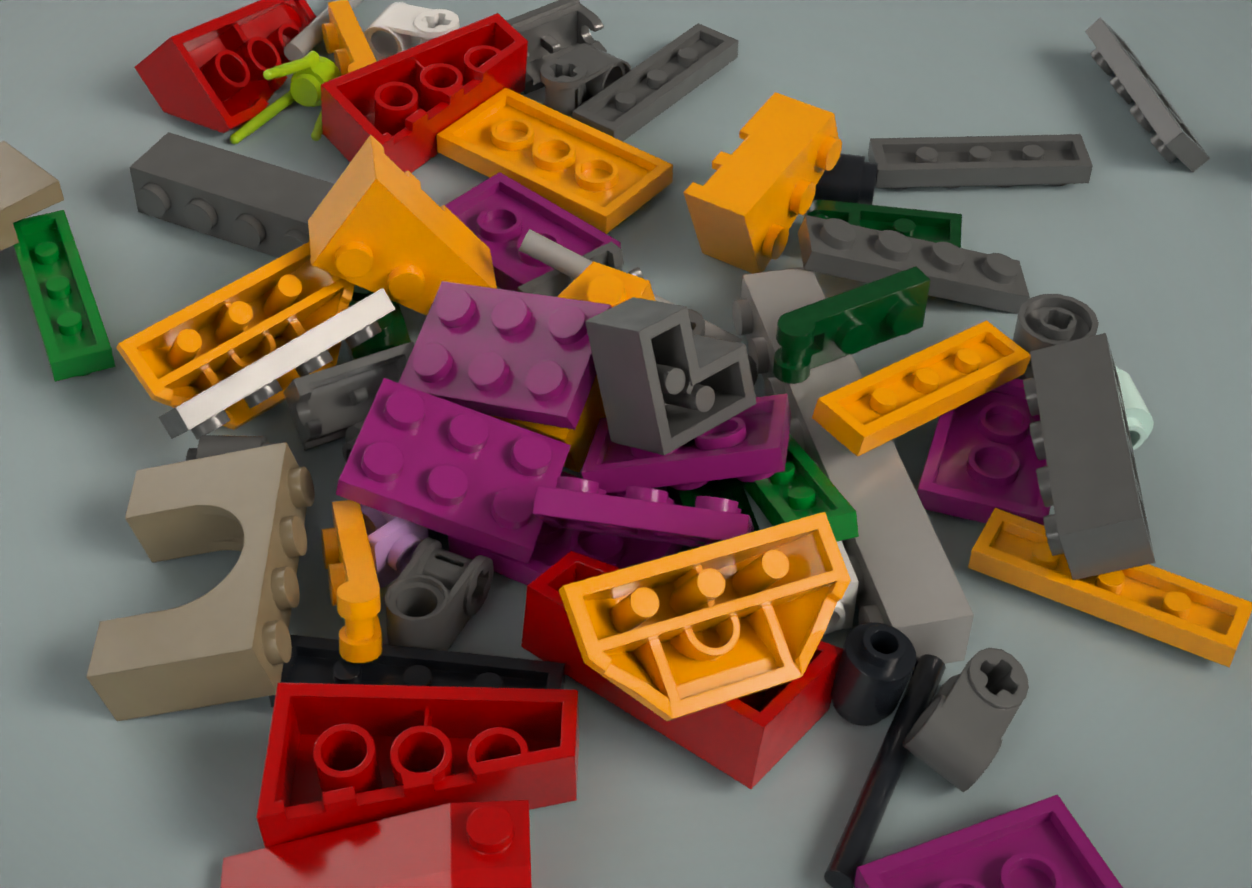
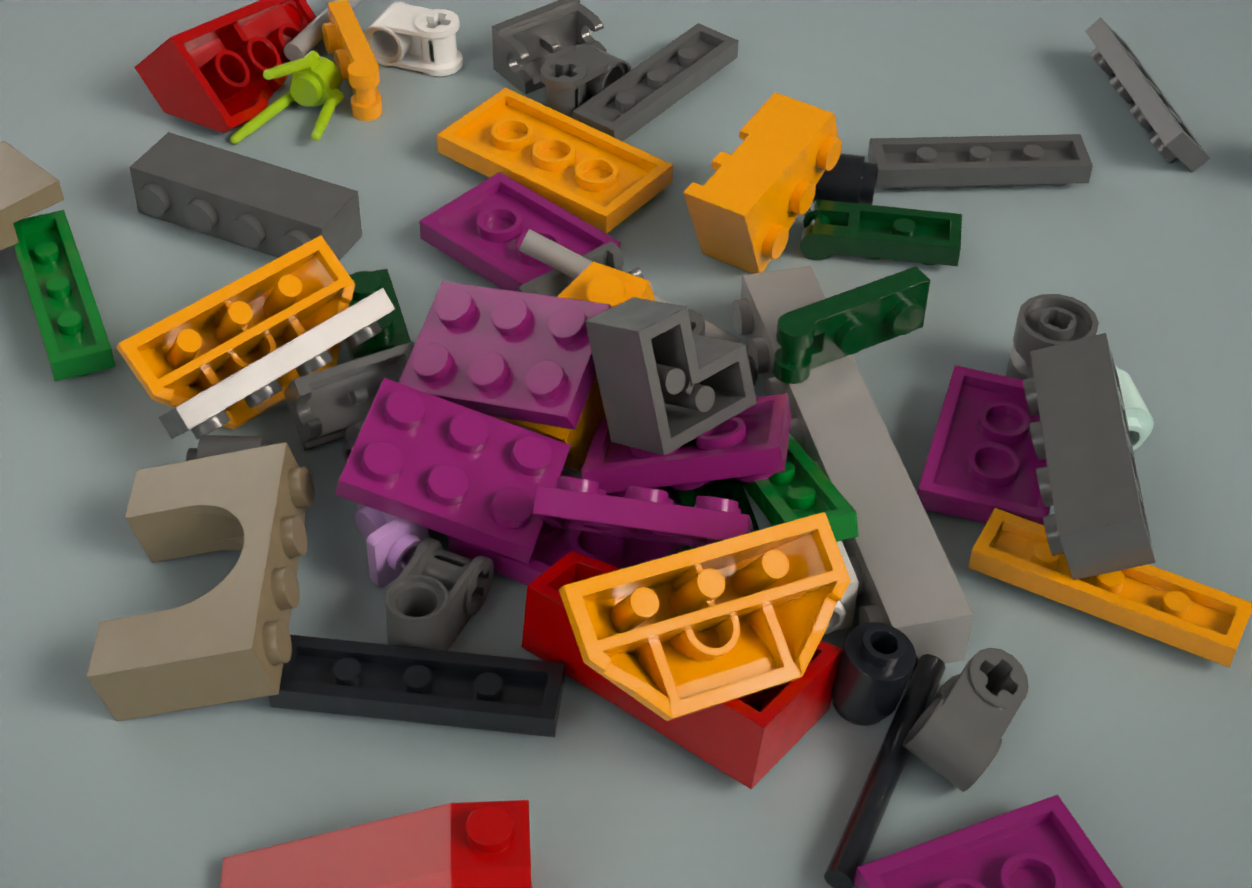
(353, 583): light orange plate -> none
(392, 236): light orange wedge -> none
(393, 750): red wedge -> none
(423, 91): red wedge -> none
(871, 254): dark grey plate -> none
(920, 387): light orange plate -> none

